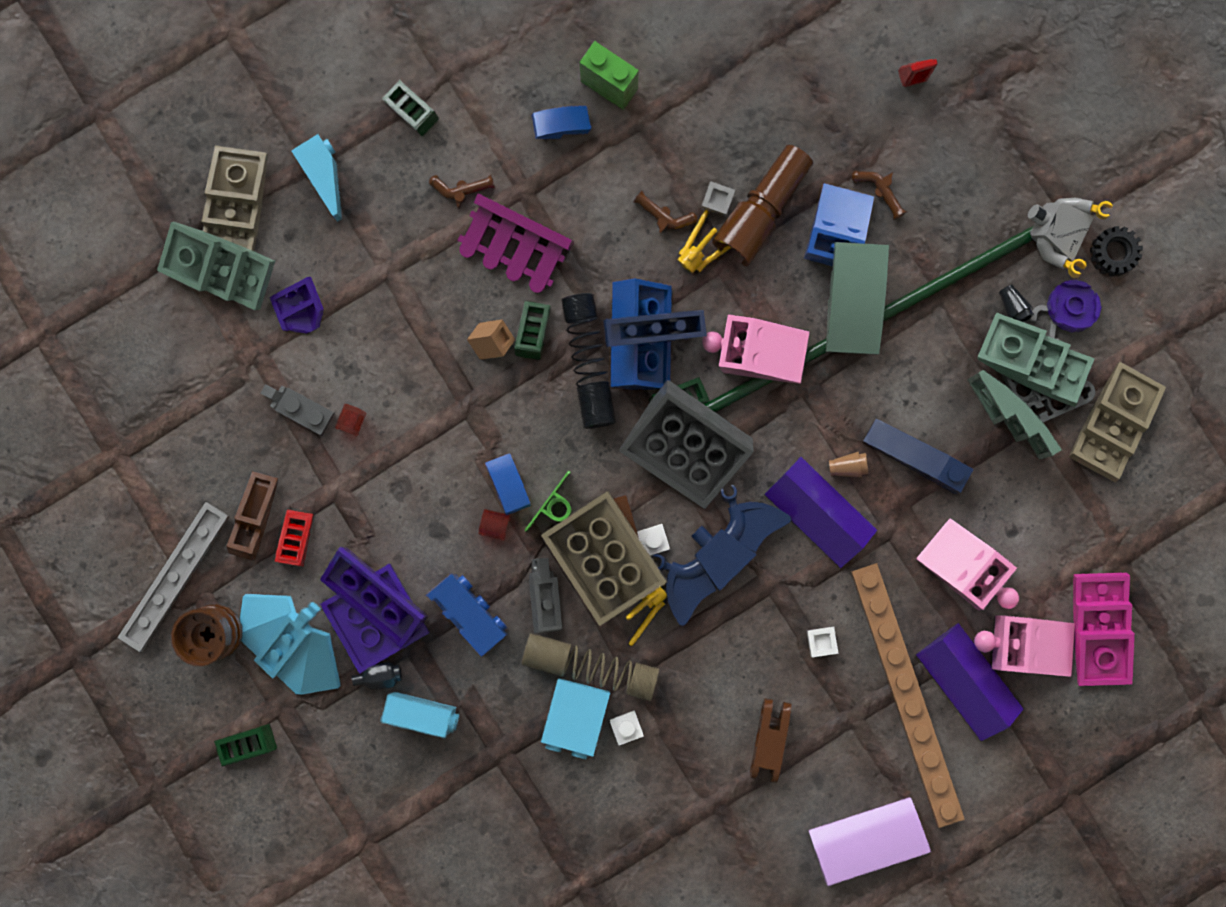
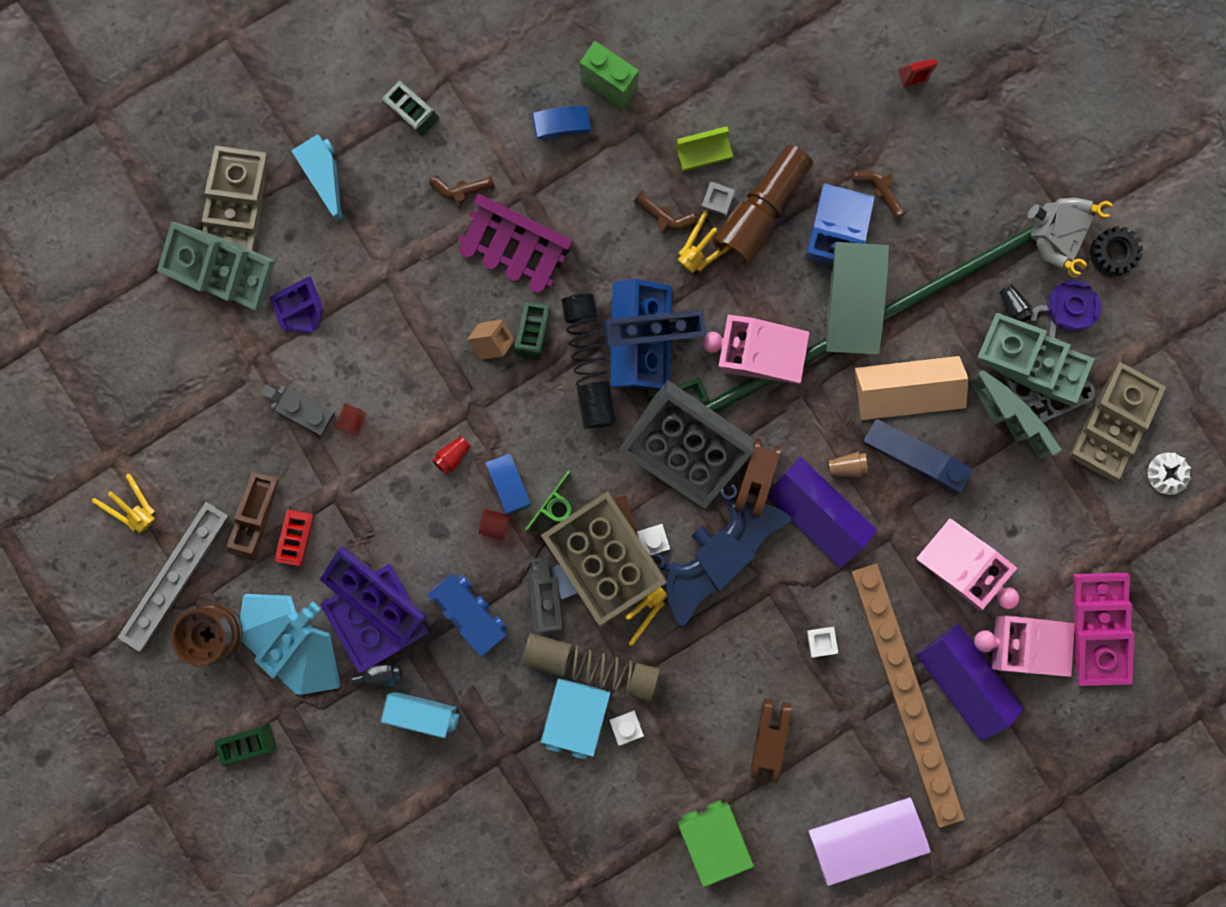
(138, 518): none -> yellow plant
(451, 455): none -> red cone
(564, 584): none -> sand blue piece
(704, 149): none -> lime panel
(715, 843): none -> bright green brick
(757, 478): none -> reddish brown piece
(911, 388): none -> light nougat slope
(1157, 473): none -> white gear

